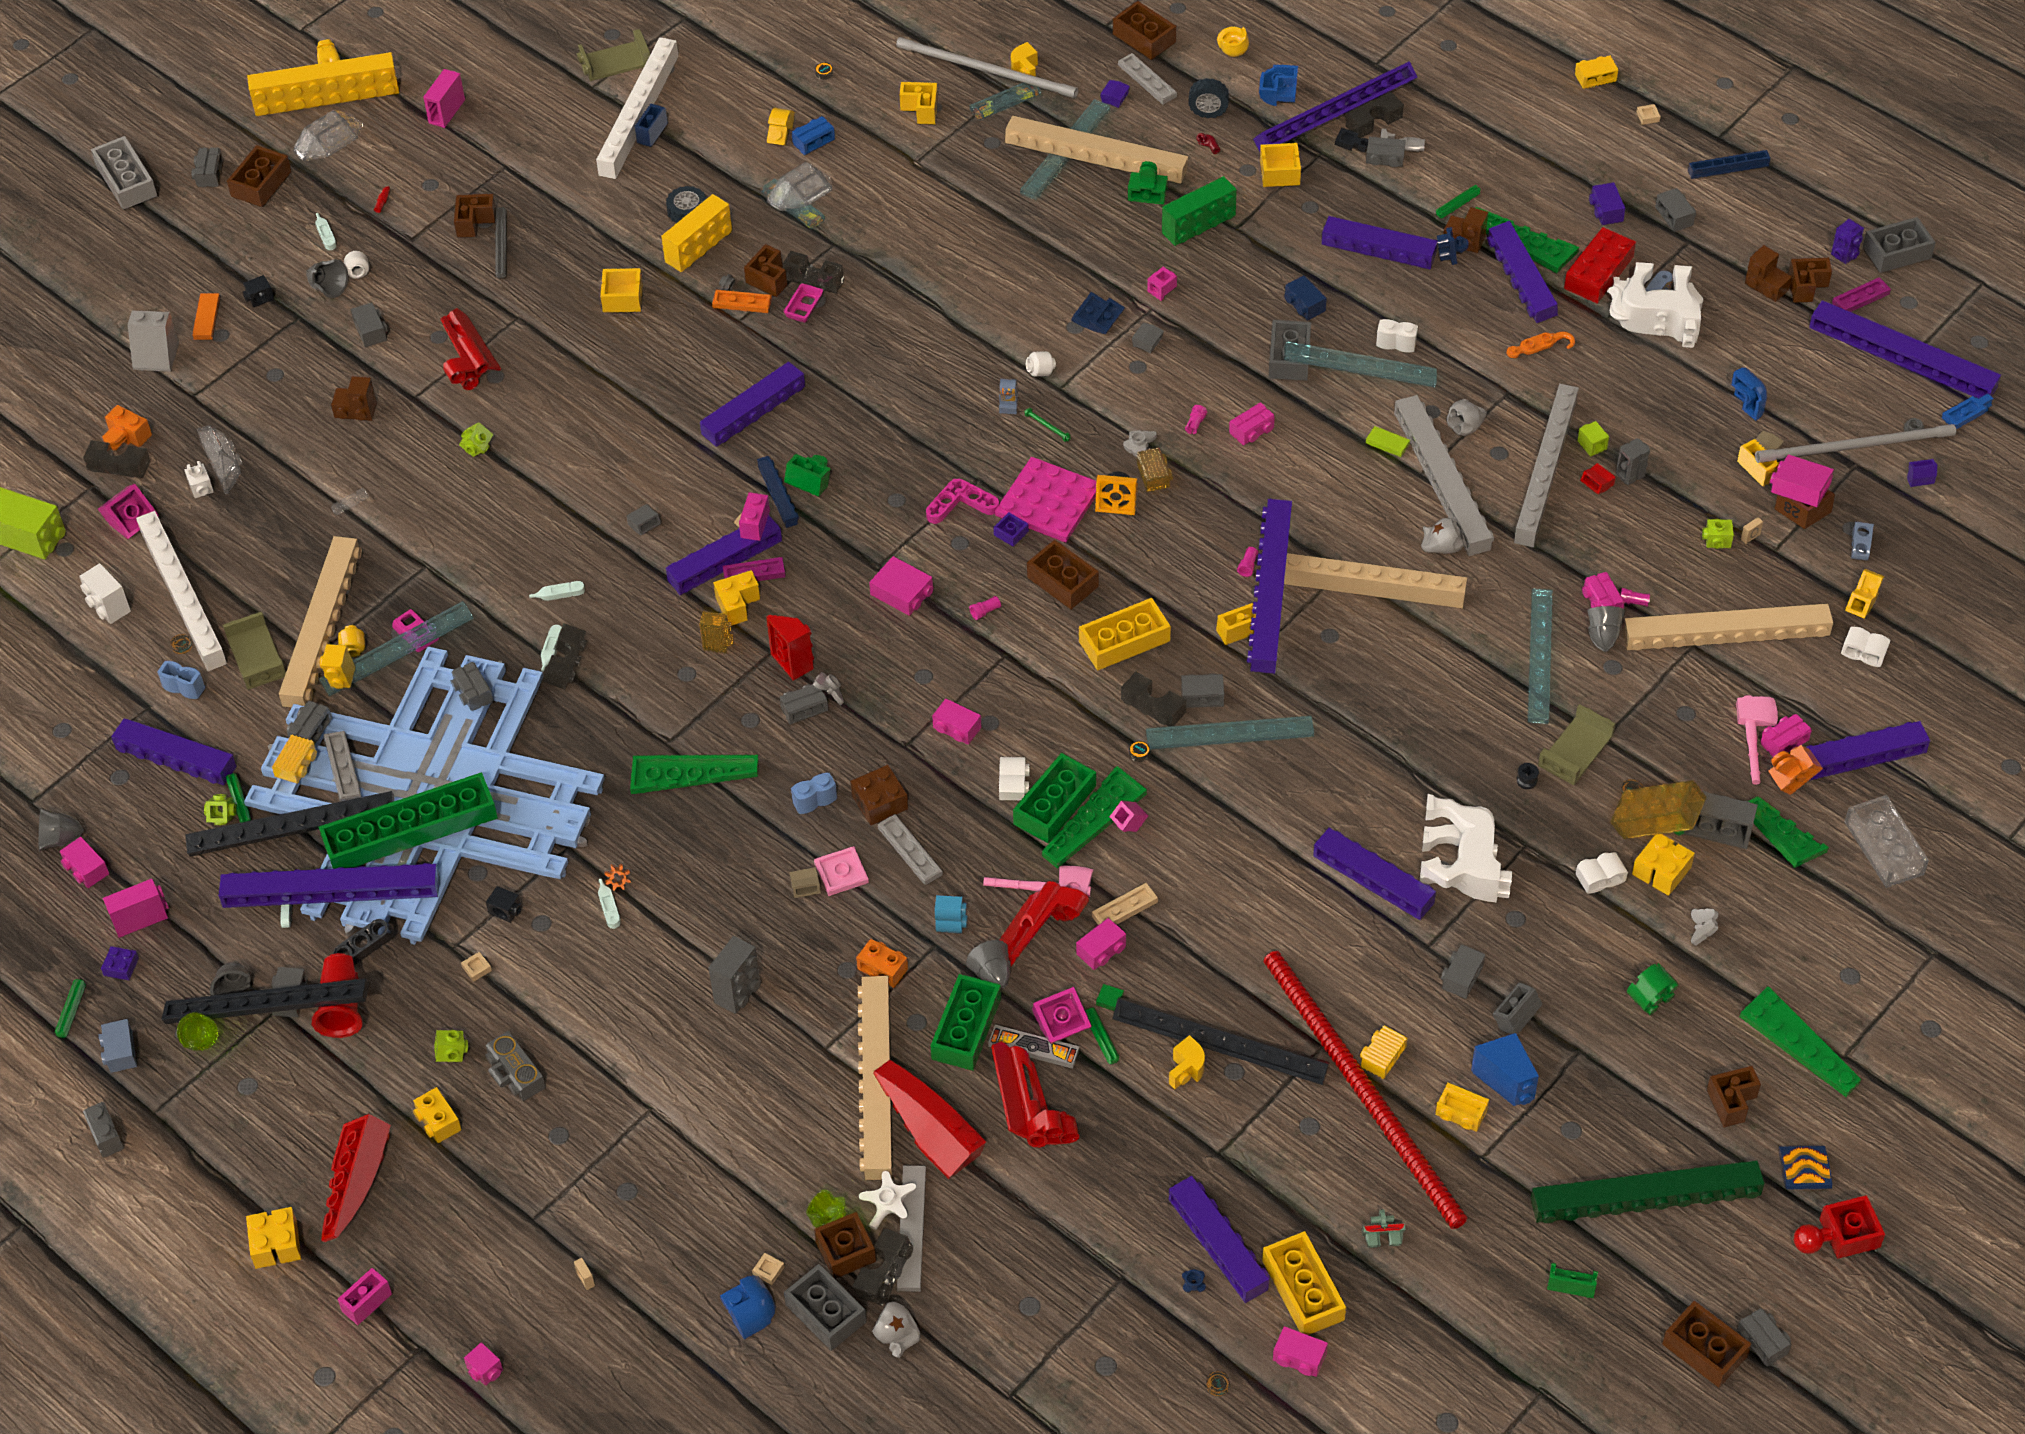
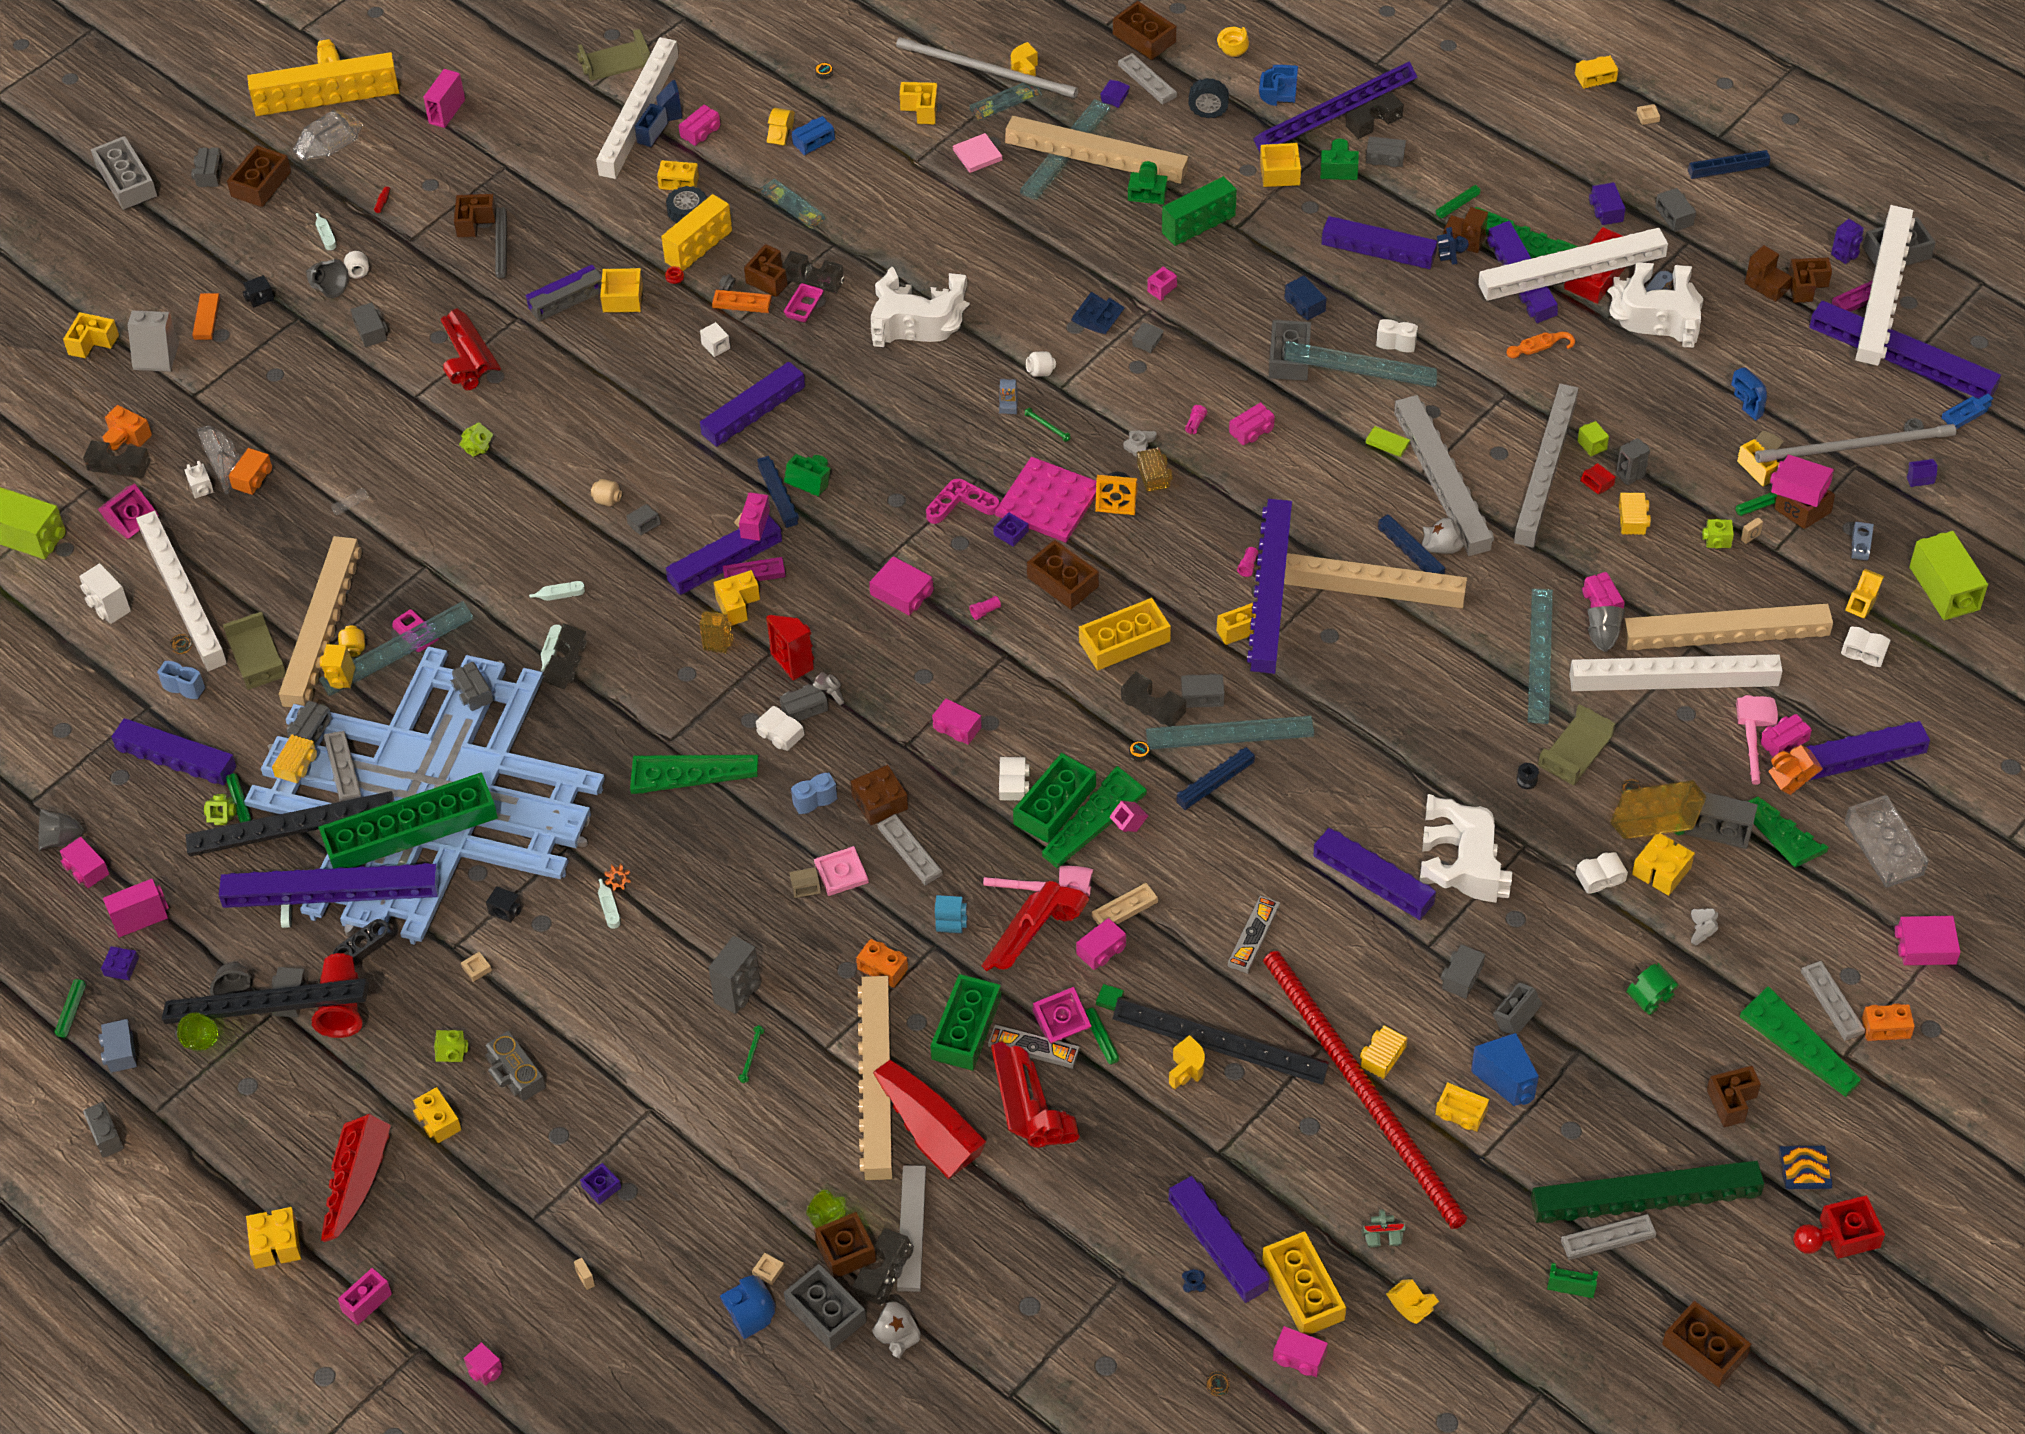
(89, 331): none -> yellow brick
(250, 471): none -> orange brick
(356, 402): reddish brown brick -> none
(564, 293): none -> dark grey piece
(600, 1183): none -> dark purple piece
(606, 492): none -> tan head
(670, 100): none -> dark blue slope
(674, 275): none -> red plate
(677, 174): none -> yellow brick
(699, 125): none -> dark pink brick
(715, 339): none -> white brick
(758, 1030): none -> green axle
(779, 728): none -> white brick
(800, 187): clear wedge -> none
(887, 1199): white animal -> none
(913, 317): none -> white piece
(977, 153): none -> bright pink tile
(990, 962): dark grey helmet -> none
(1208, 141): dark red arm -> none
(1215, 778): none -> dark blue piece
(1253, 934): none -> tile
(1339, 162): none -> green brick
(1349, 139): black plate -> none
(1409, 545): none -> dark blue piece
(1410, 1300): none -> yellow brick
(1412, 143): light grey piece -> none
(1465, 417): light grey piece -> none
(1572, 264): none -> white brick
(1608, 1237): none -> light grey tile
(1633, 513): none -> yellow brick
(1634, 597): dark pink pin -> none
(1675, 672): none -> white brick
(1756, 504): none -> green axle
(1765, 1336): dark grey brick -> none
(1833, 1000): none -> light grey tile
(1884, 285): none -> white brick
(1888, 1022): none -> orange brick
(1927, 940): none -> dark pink brick
(1948, 575): none -> lime brick

